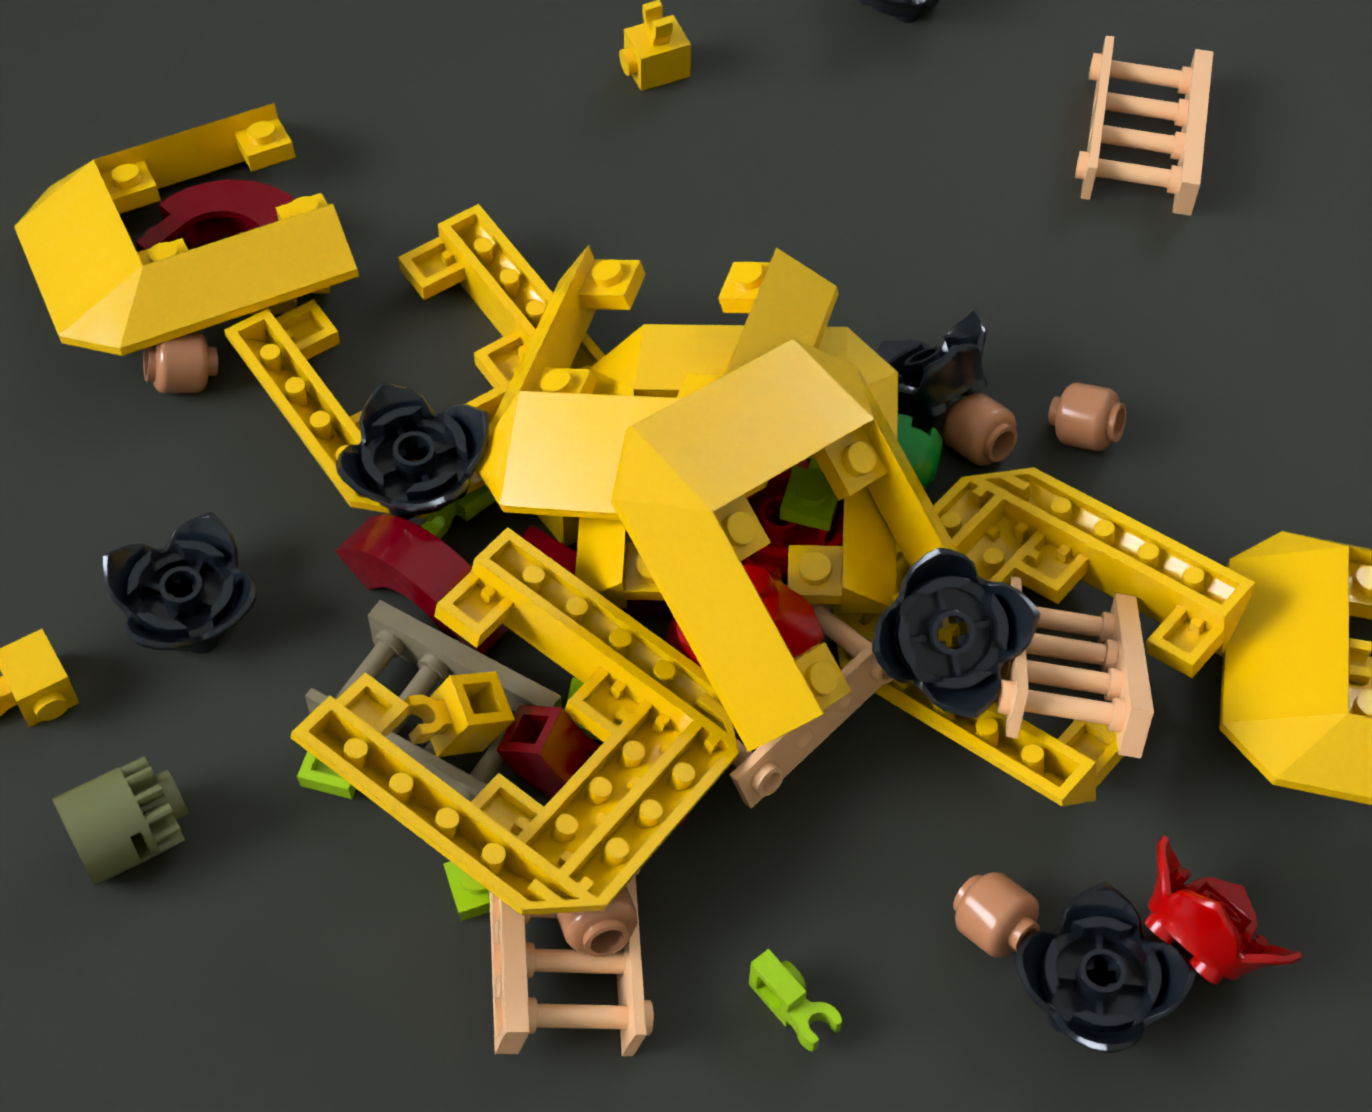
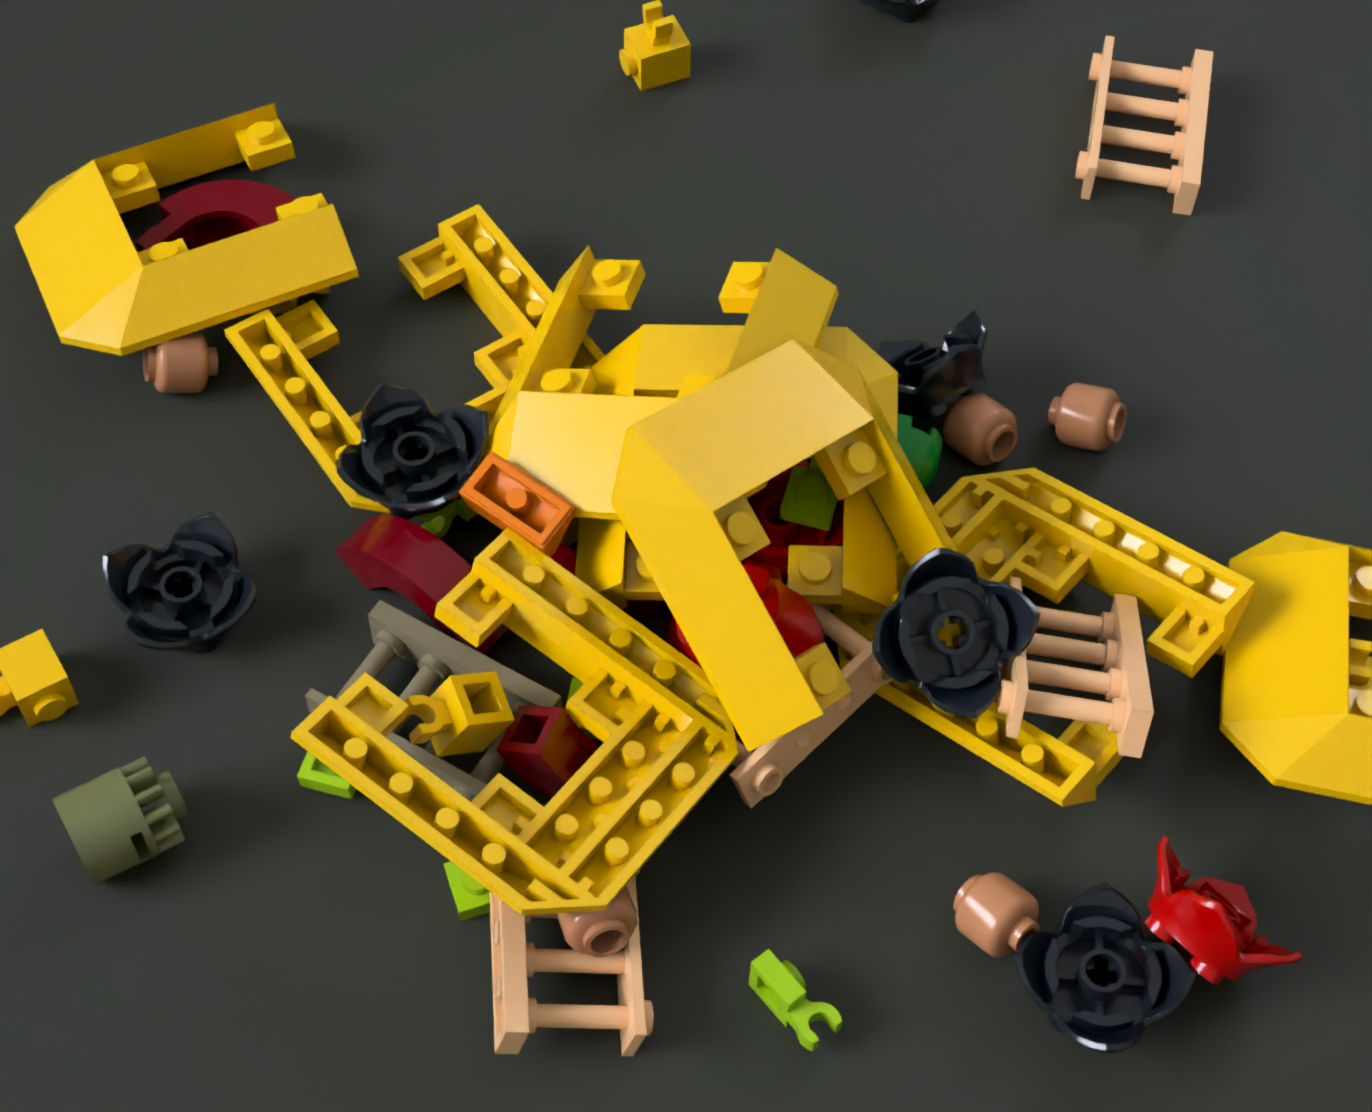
(518, 502): none -> orange slope

